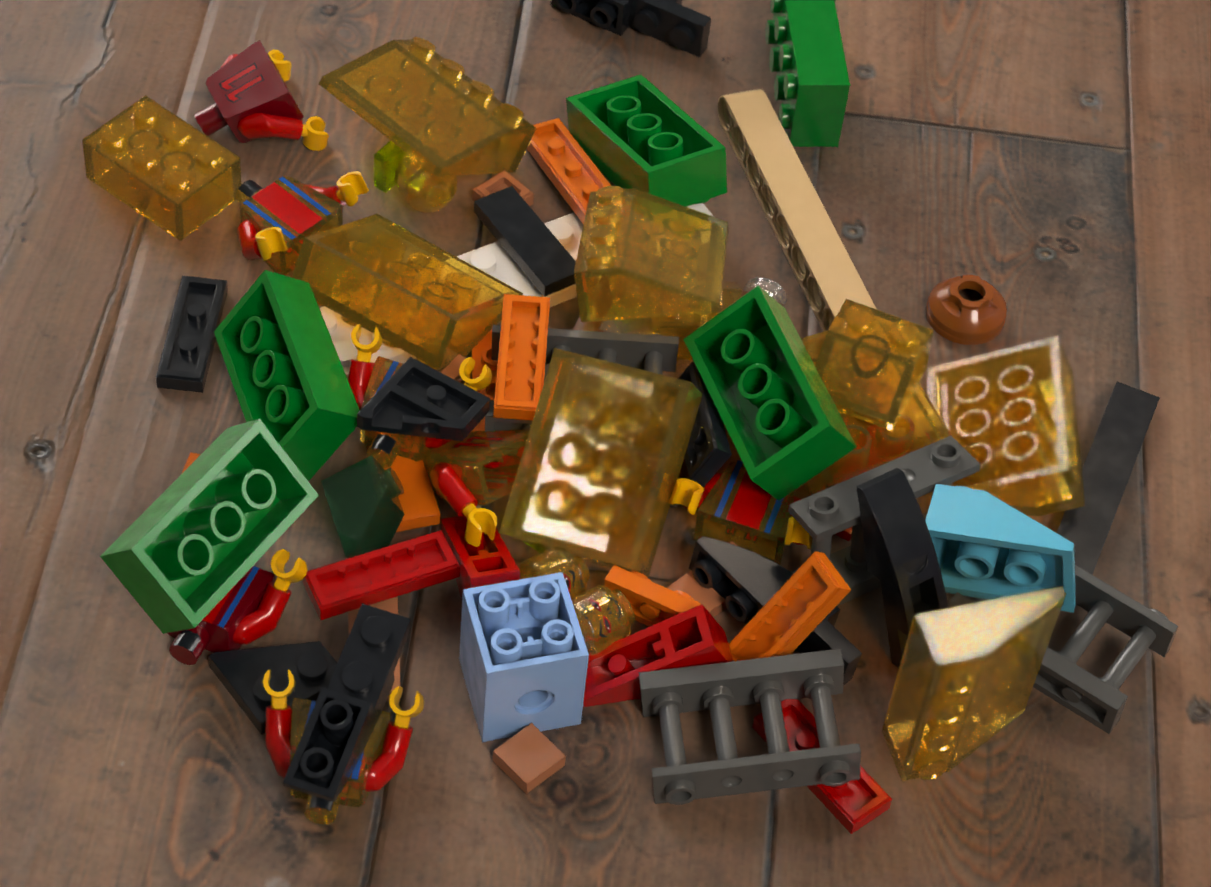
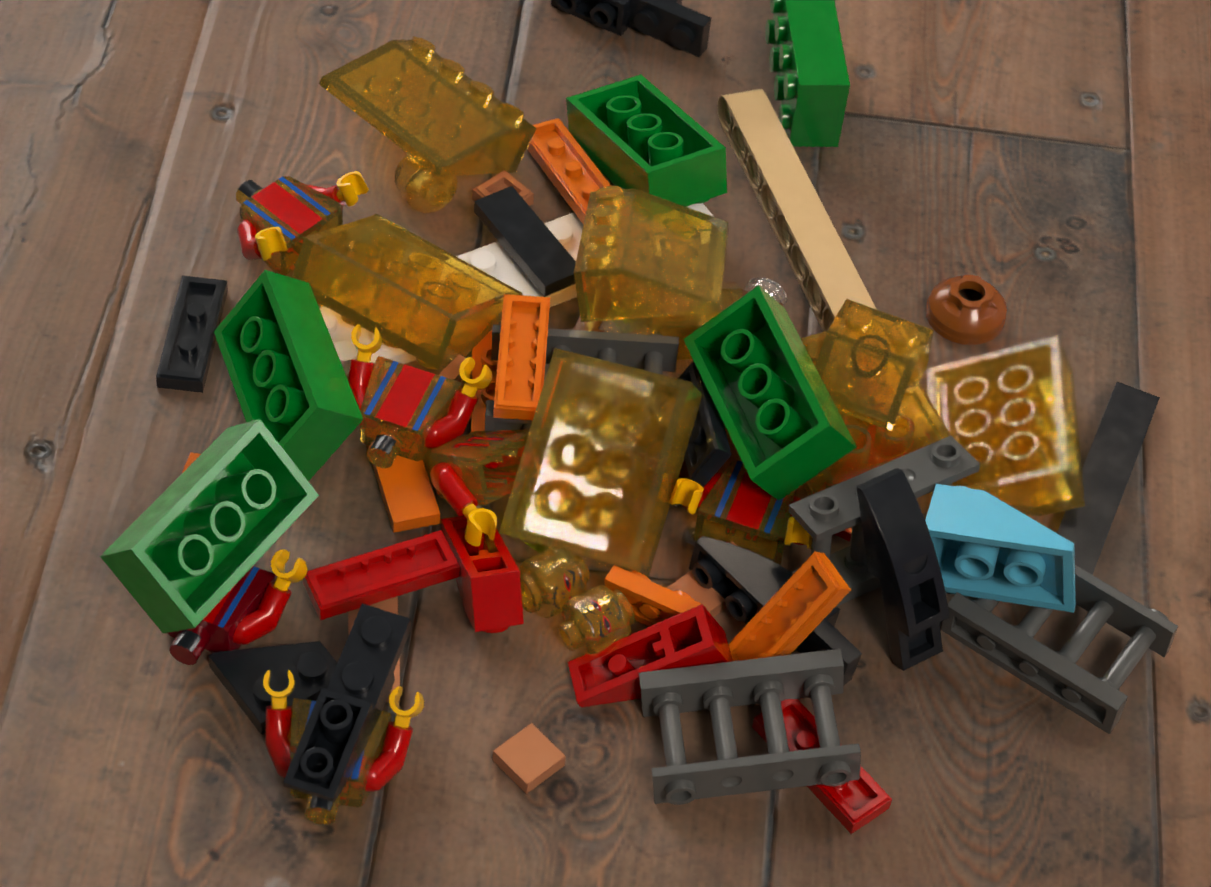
(162, 167): clear yellow brick -> none
(256, 101): torso -> none
(364, 505): clear green slope -> none
(385, 164): clear neon green tile -> none
(424, 405): black wing -> none
(523, 656): light blue brick -> none
(965, 678): clear yellow slope -> none

